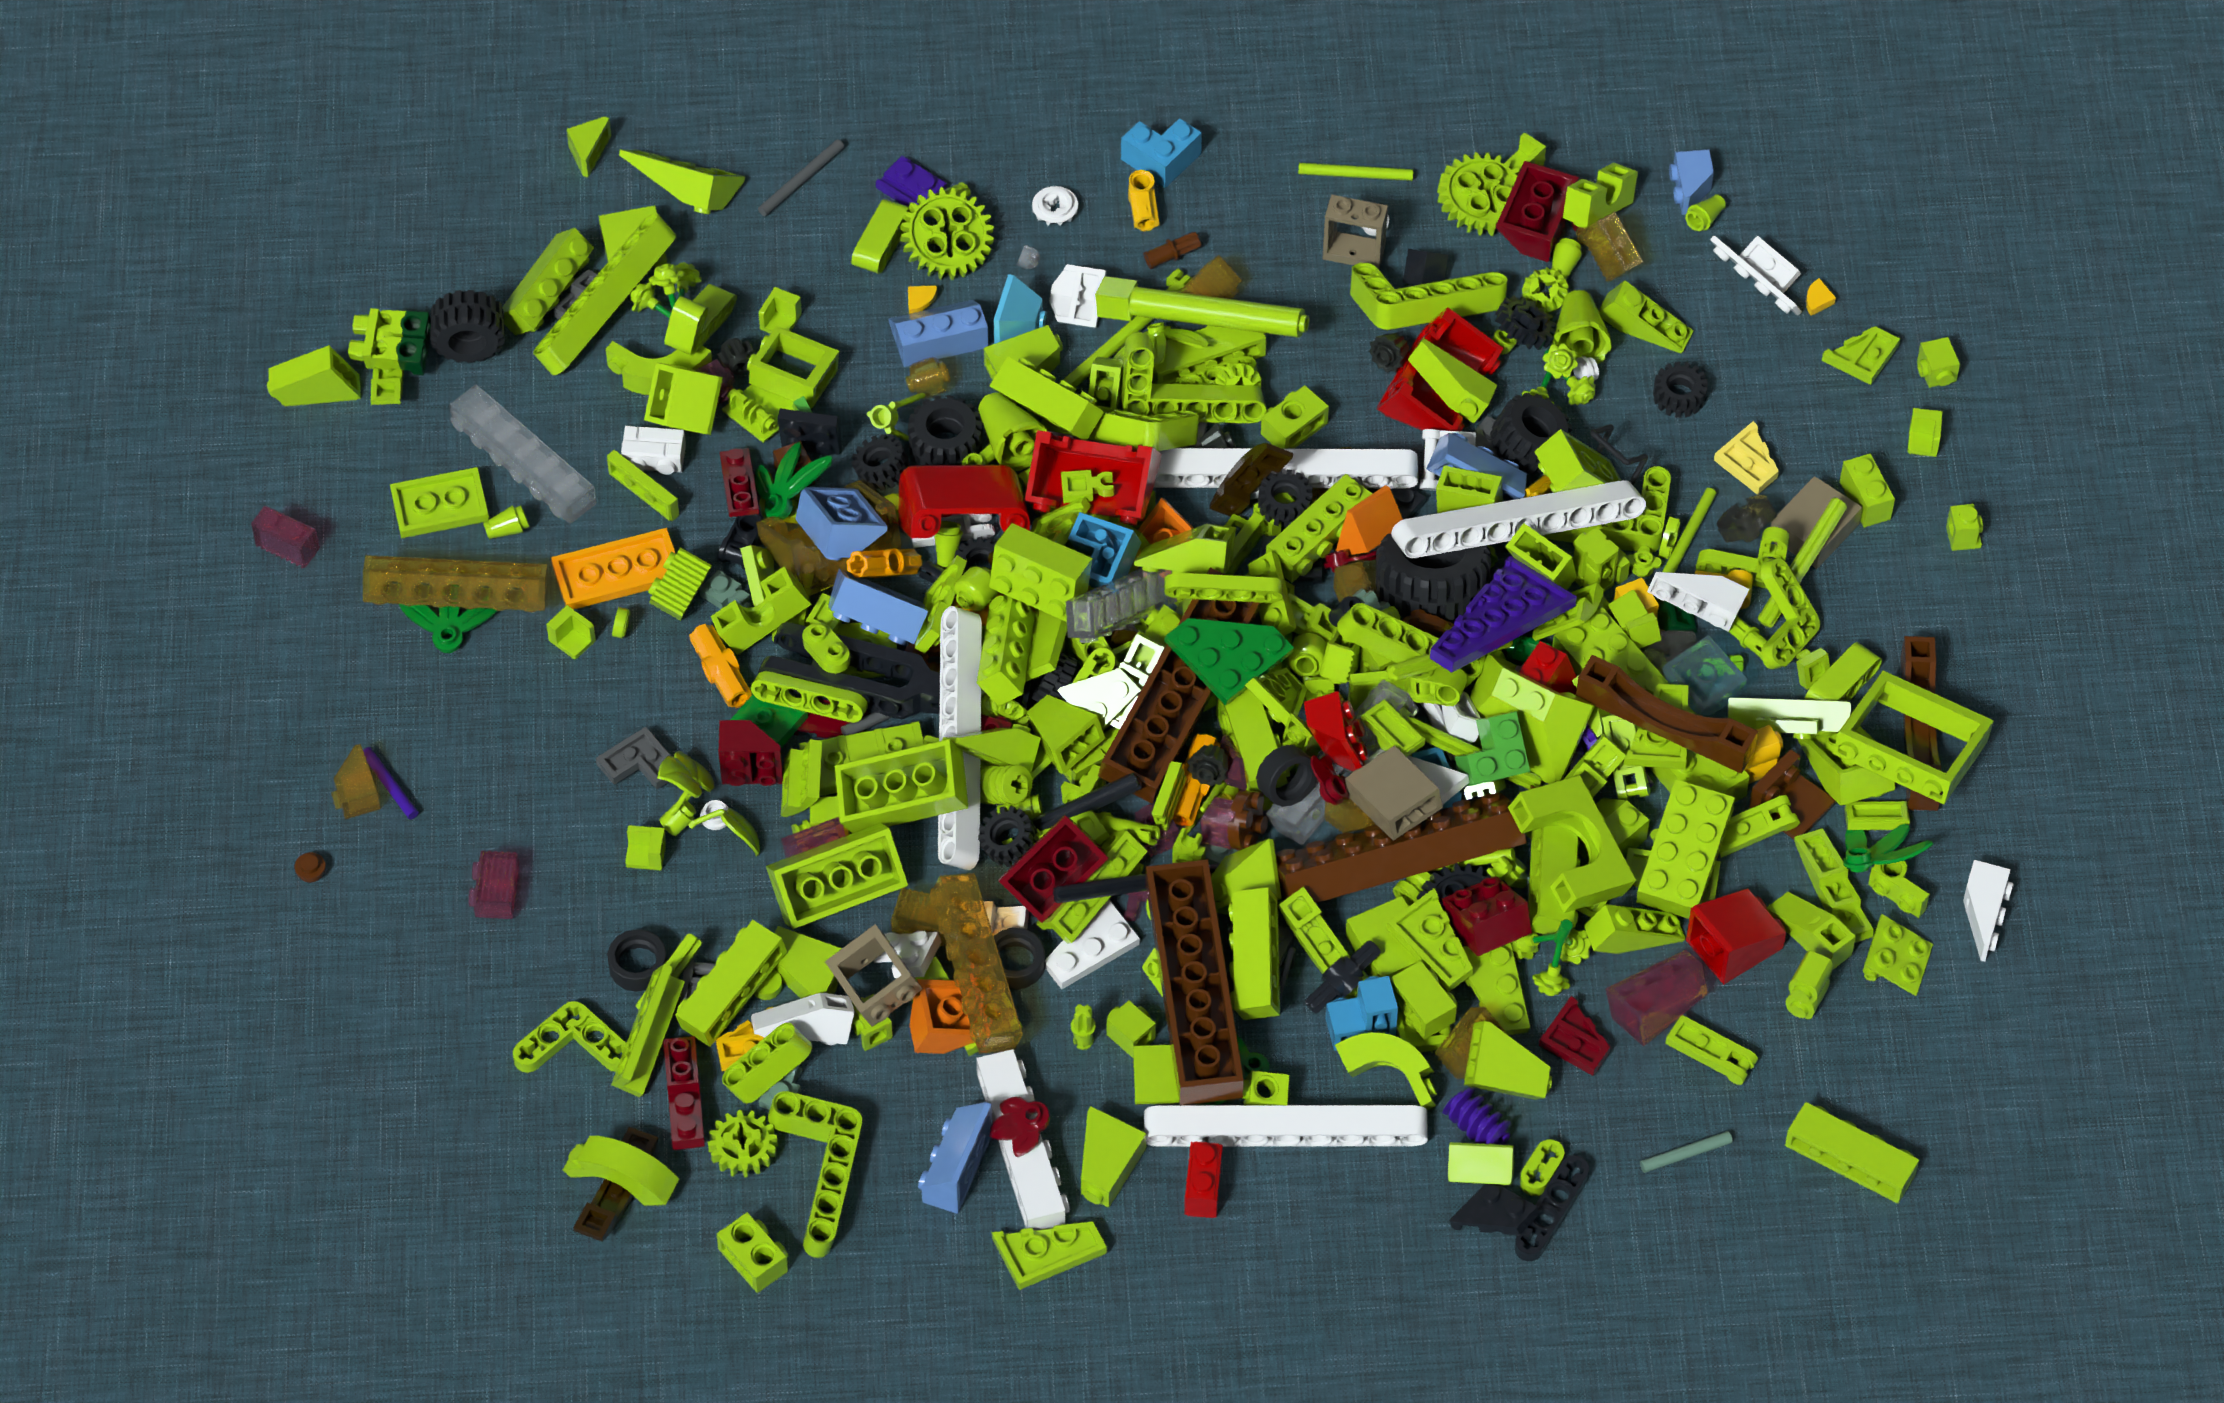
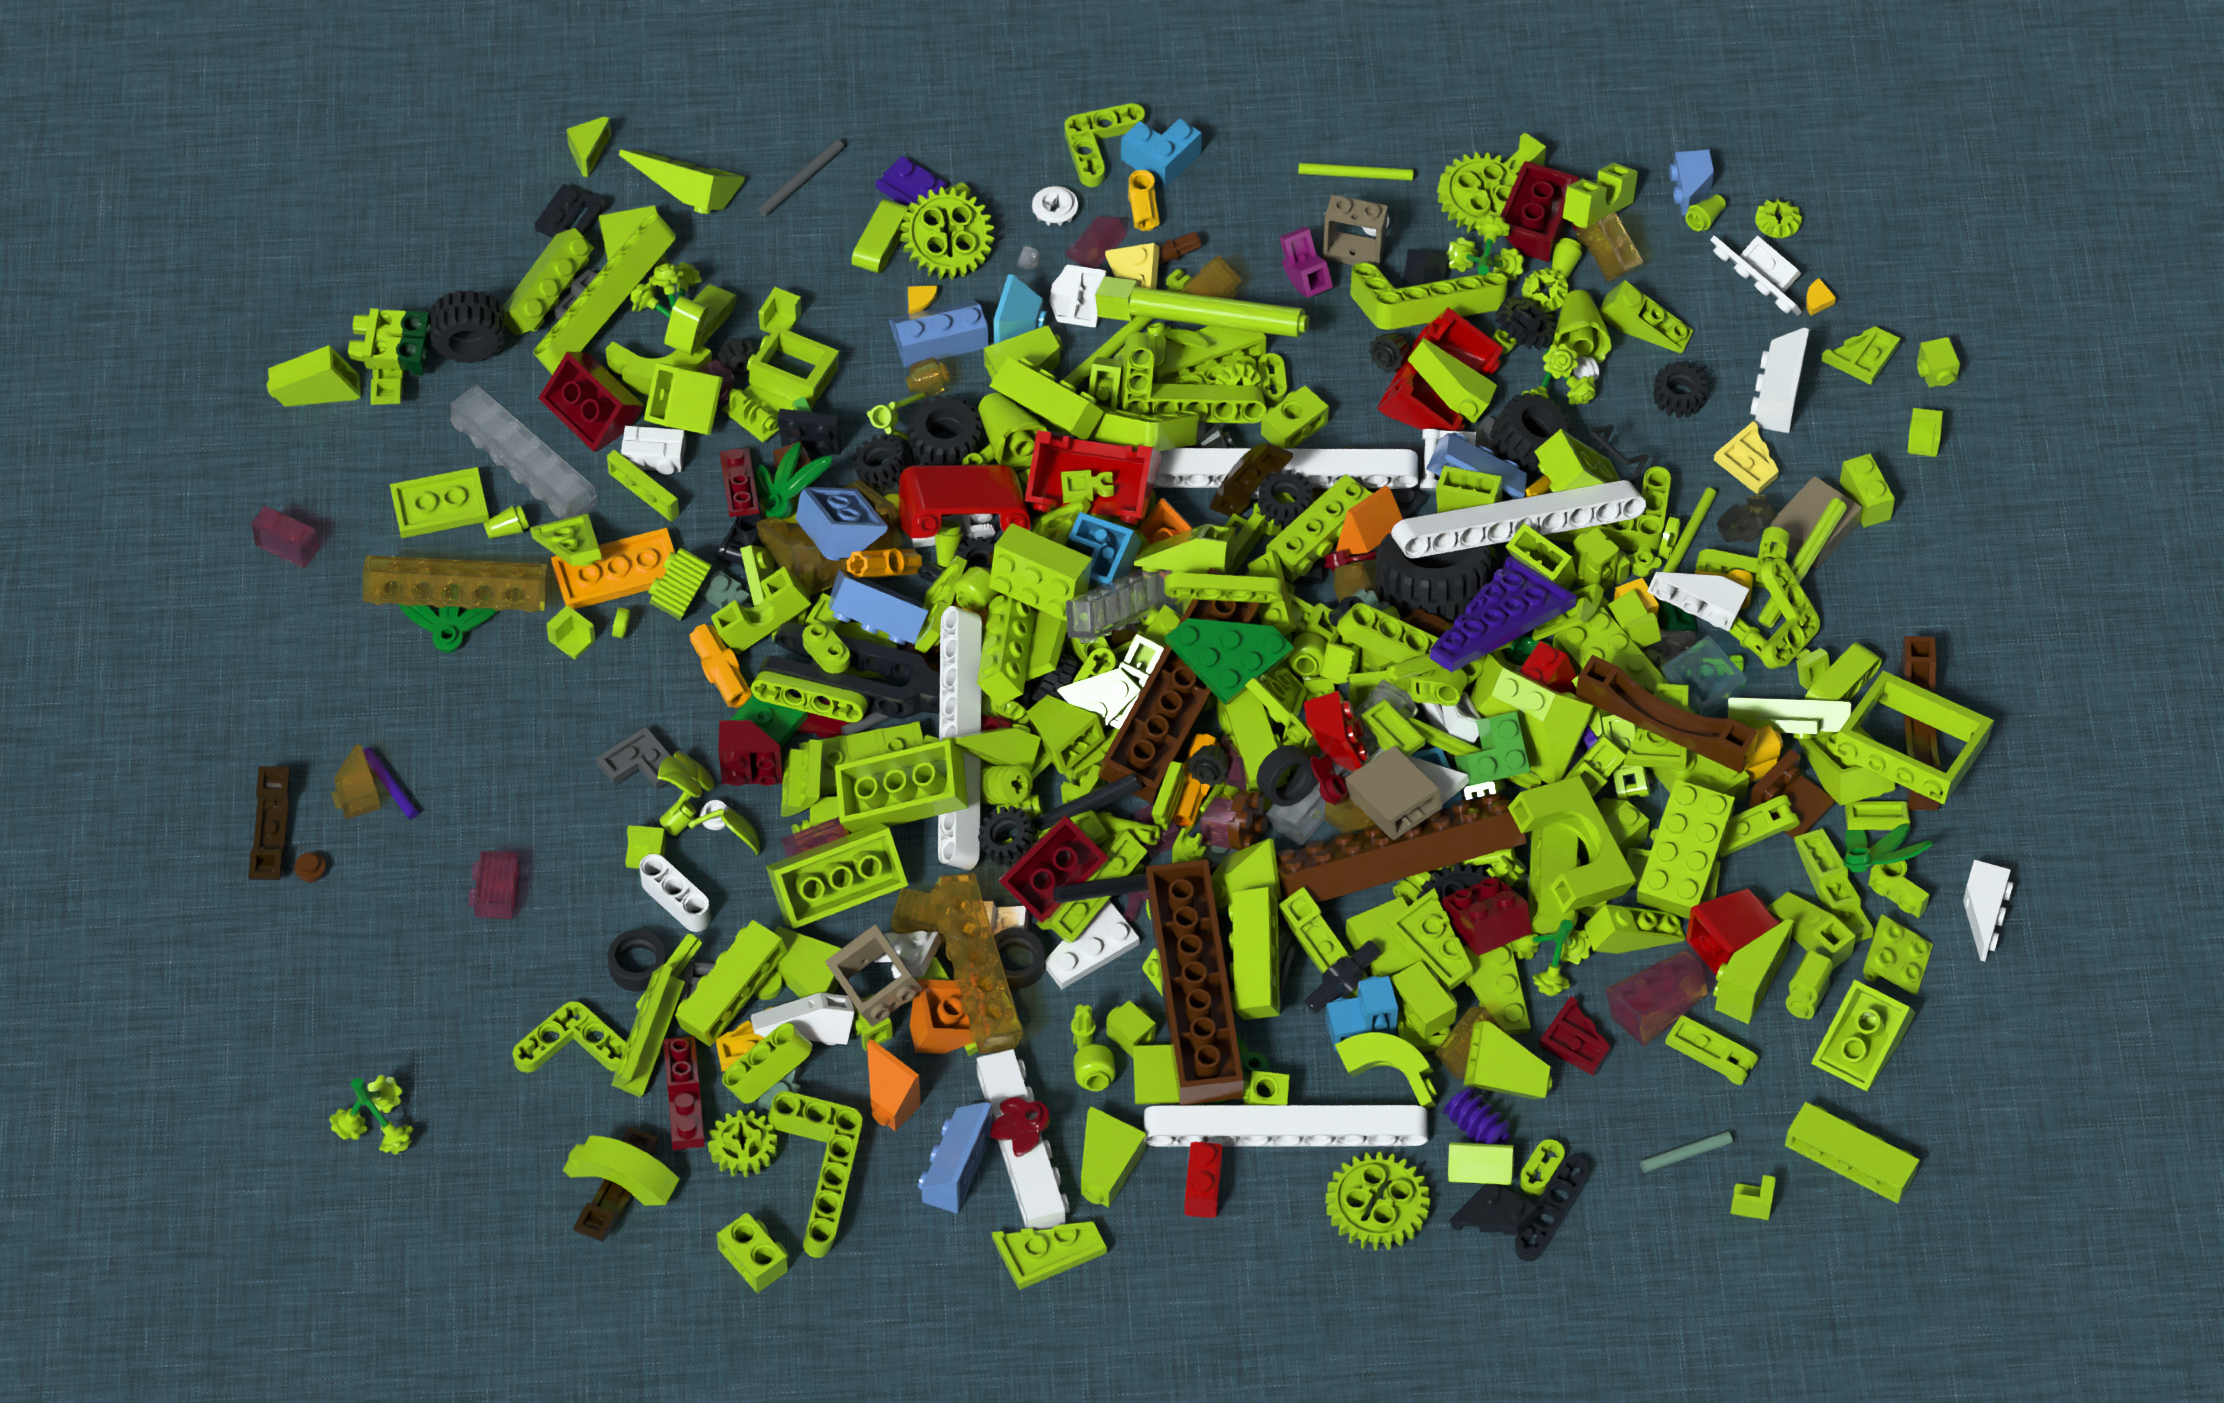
(271, 823): none -> dark brown slope
(382, 1095): none -> lime plant
(565, 209): none -> black plate
(569, 539): none -> lime wing
(589, 400): none -> dark red slope
(670, 881): none -> white beam
(892, 1087): none -> orange slope
(1087, 137): none -> lime beam
(1094, 1067): none -> lime head
(1101, 235): none -> clear pink slope
(1135, 263): none -> light yellow wing
(1277, 379): none -> lime beam
(1302, 265): none -> magenta brick
(1352, 1187): none -> lime gear
(1463, 255): none -> lime plant
(1751, 972): none -> lime slope
(1753, 1200): none -> lime panel
(1767, 222): none -> lime gear
(1780, 381): none -> white slope
(1863, 1036): none -> lime slope
(1964, 527): lime brick -> none

